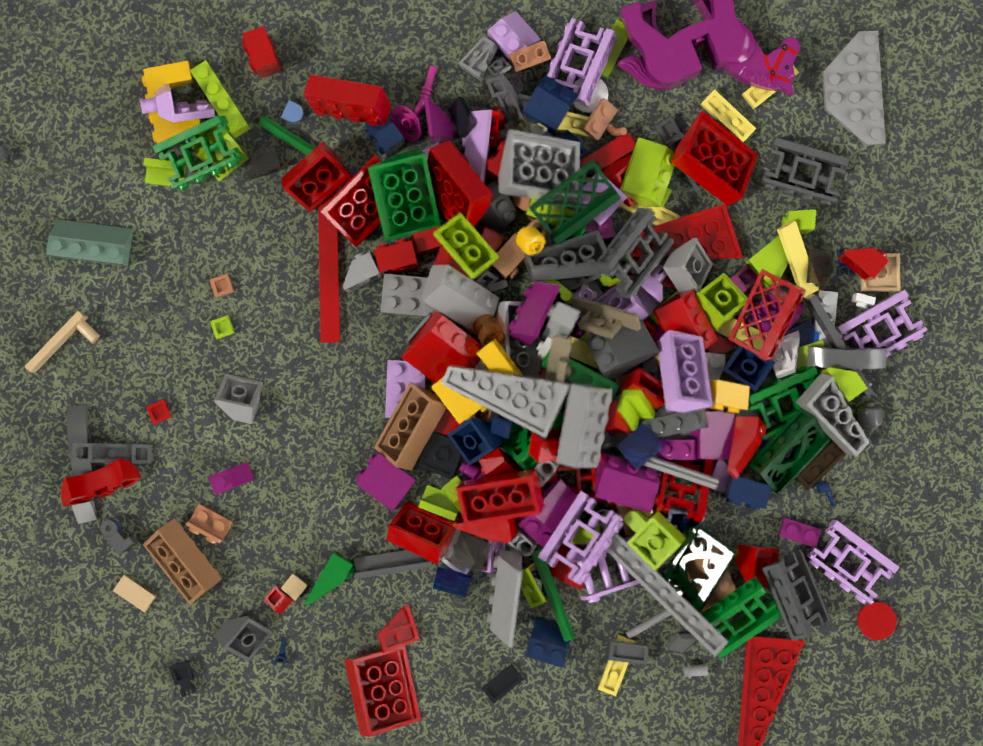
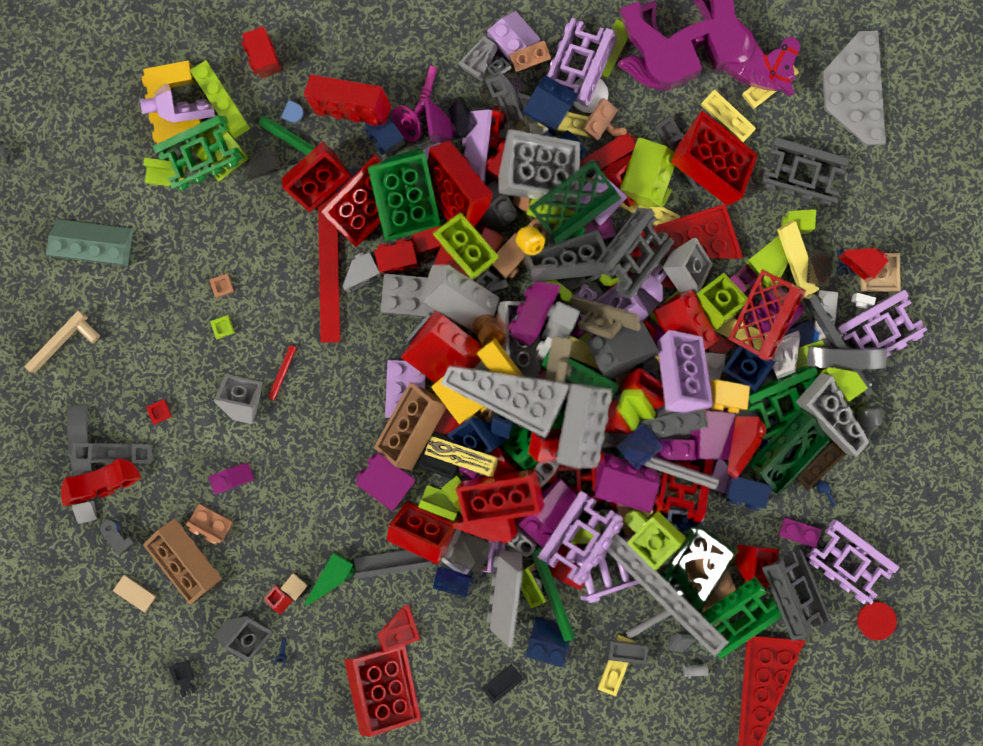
(282, 372): none -> red bar
(461, 456): none -> light yellow tile

